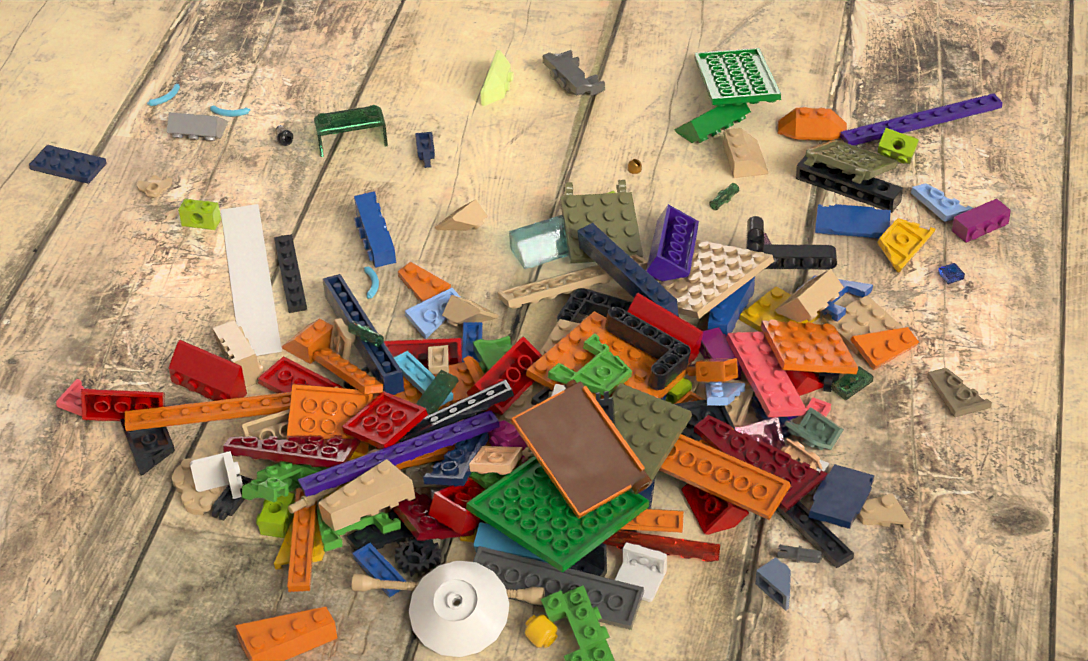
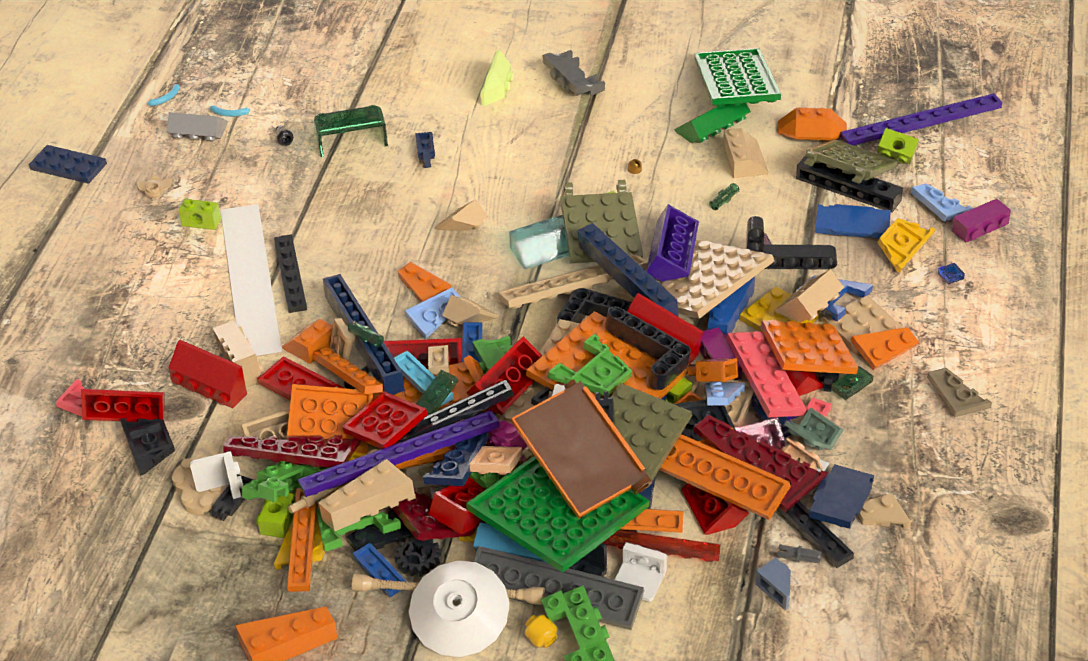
(207, 411): orange plate -> none
(373, 230): blue wedge -> none
(375, 281): medium azure piece -> none

